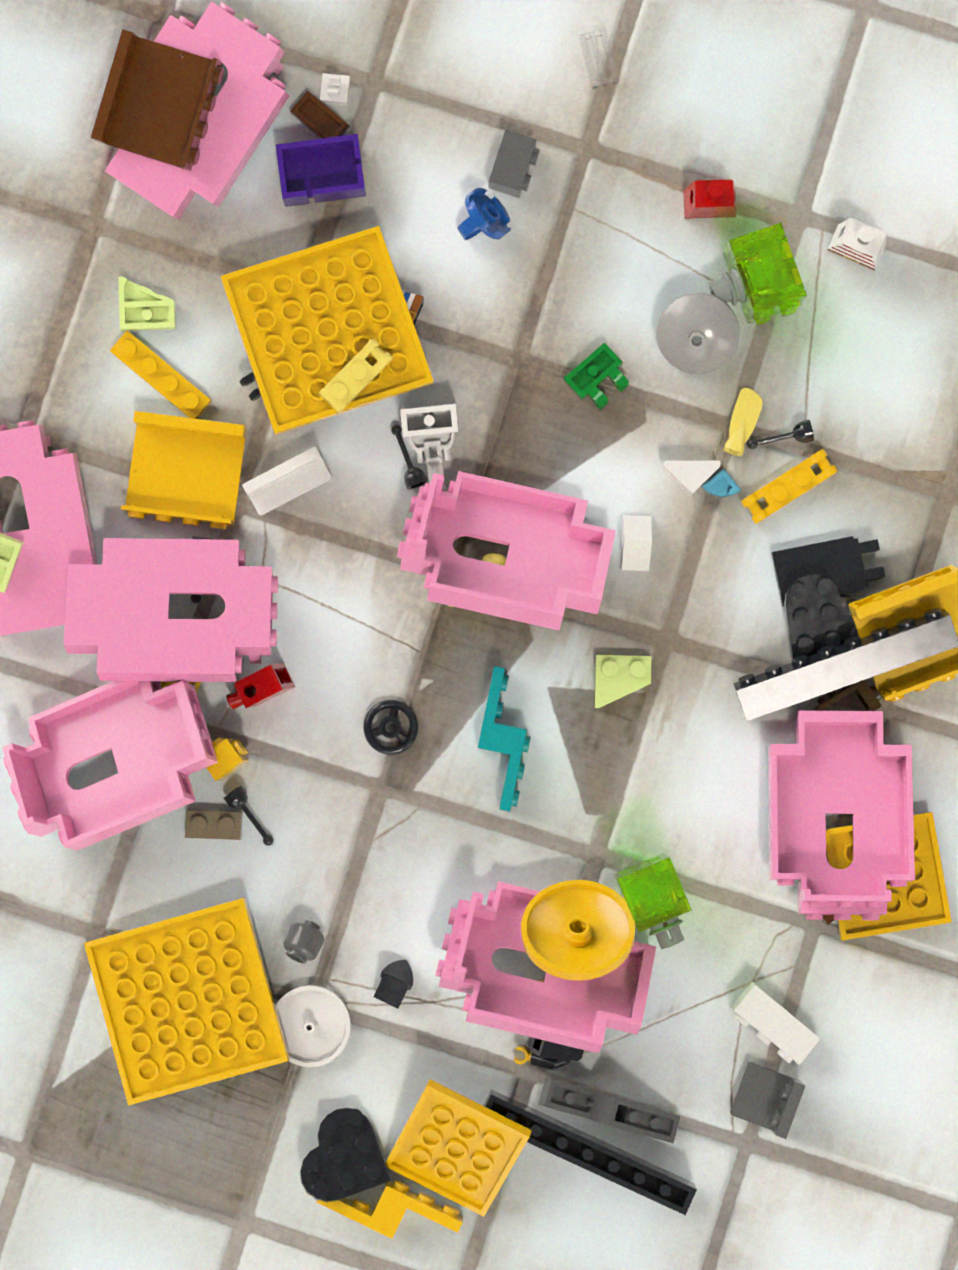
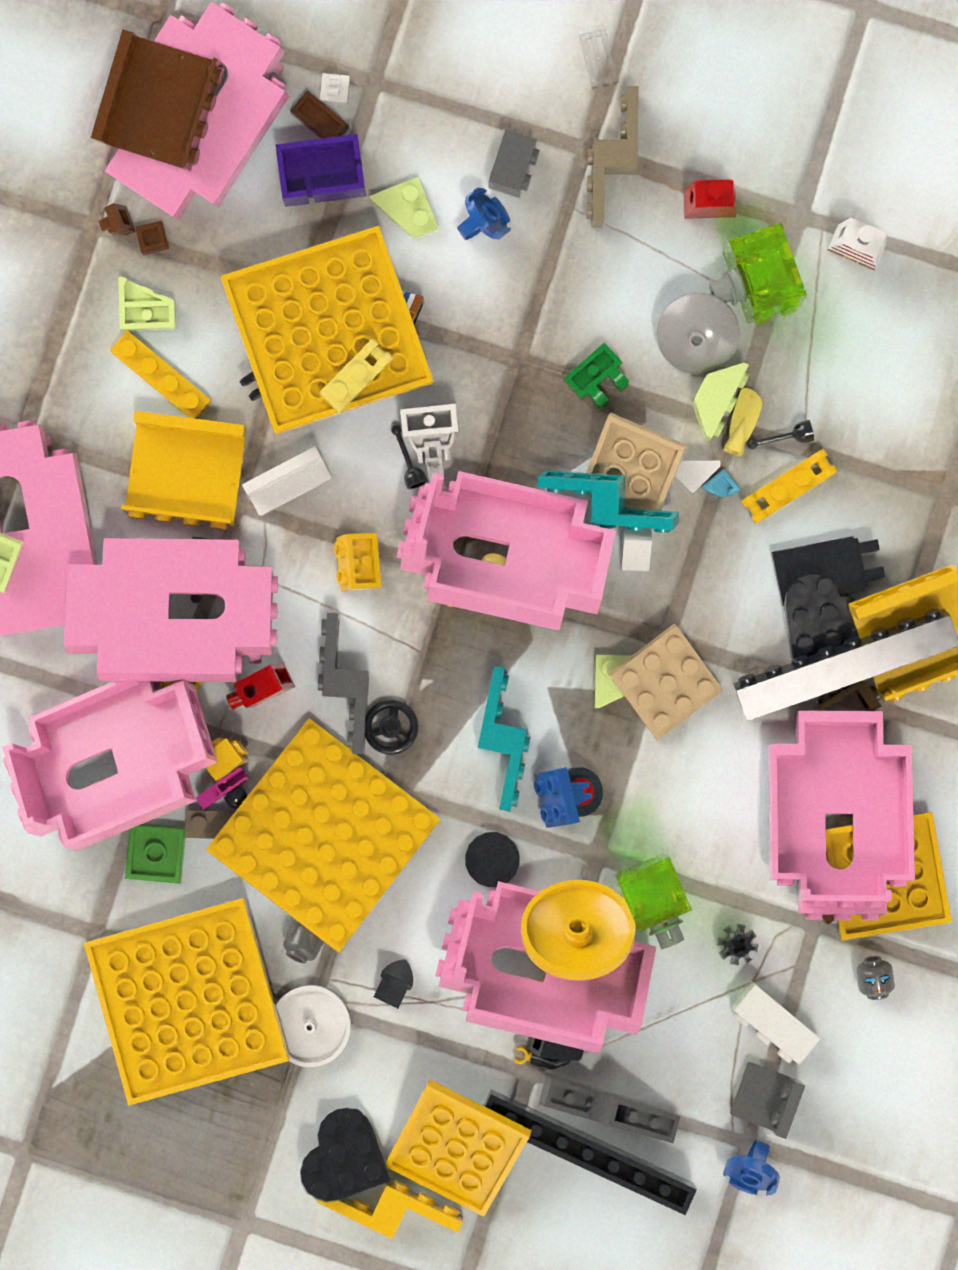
(117, 220): none -> reddish brown tile
(152, 238): none -> reddish brown tile
(155, 853): none -> bright green tile
(222, 788): none -> dark pink piece
(323, 835): none -> yellow plate
(343, 683): none -> dark grey bracket
(358, 561): none -> yellow bracket
(407, 207): none -> yellowish green wing
(492, 859): none -> black tile
(567, 795): none -> blue plate
(608, 500): none -> teal bracket
(613, 157): none -> dark tan bracket
(640, 455): none -> tan plate
(665, 682): none -> tan plate
(716, 397): none -> yellowish green slope
(737, 953): none -> black piece
(753, 1172): none -> blue tile
(875, 978): none -> dark grey head

